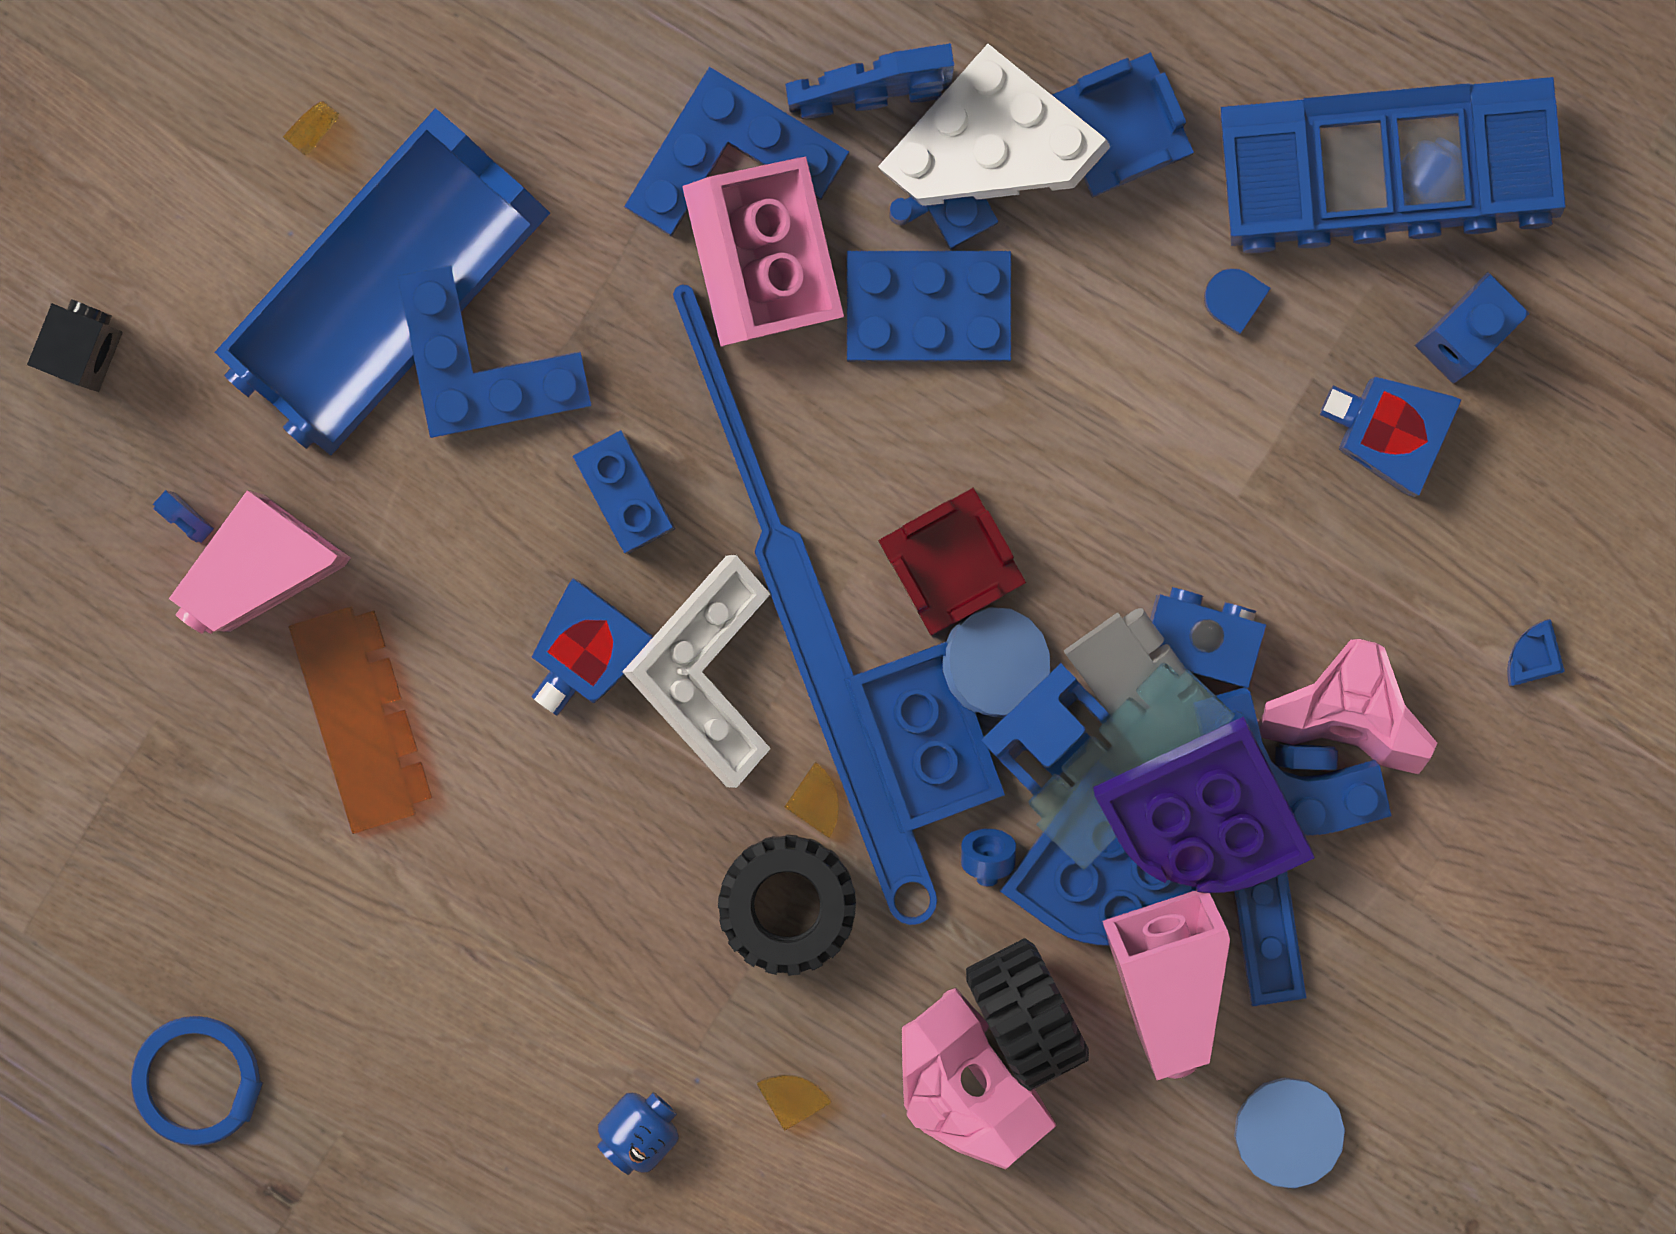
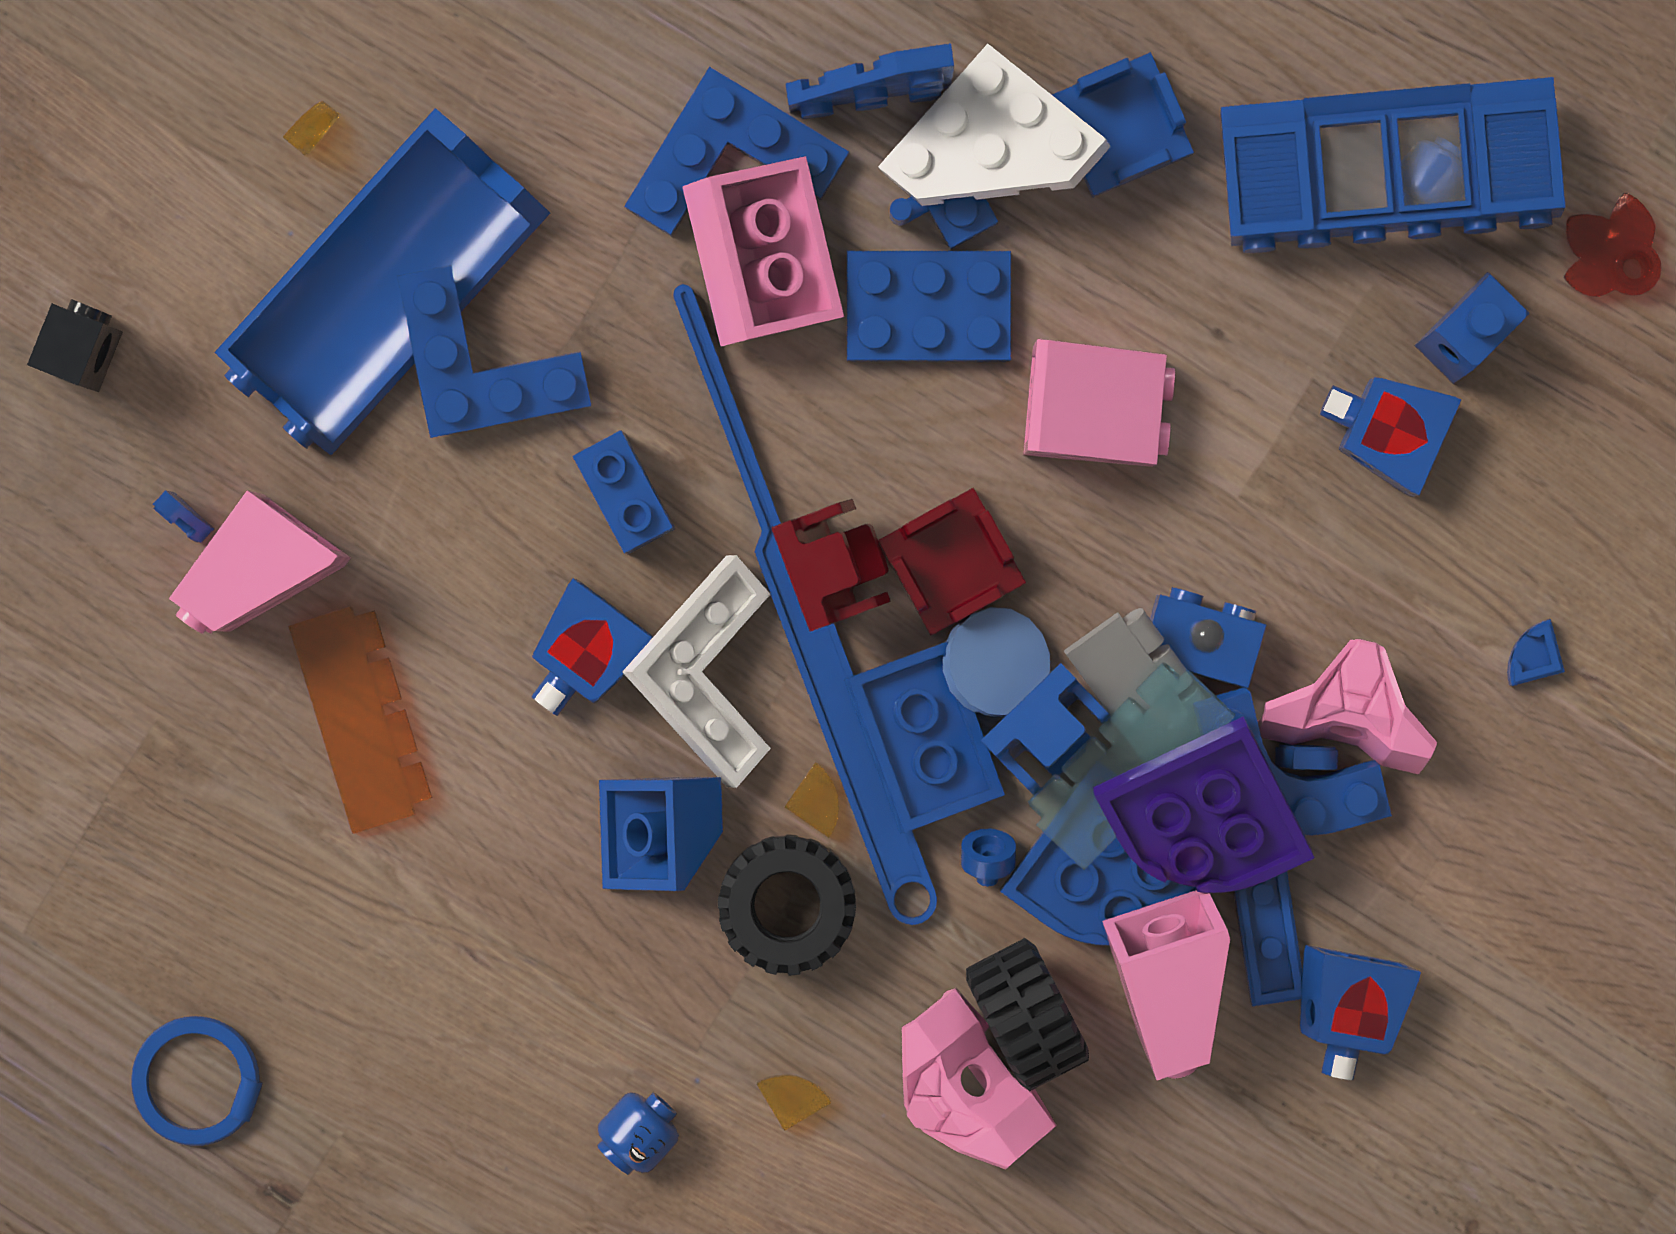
(657, 830): none -> blue slope
(830, 565): none -> dark red panel
(1097, 404): none -> bright pink slope
(1234, 297): blue tile -> none
(1289, 1132): medium blue tile -> none
(1353, 1005): none -> blue torso
(1607, 244): none -> clear red plate

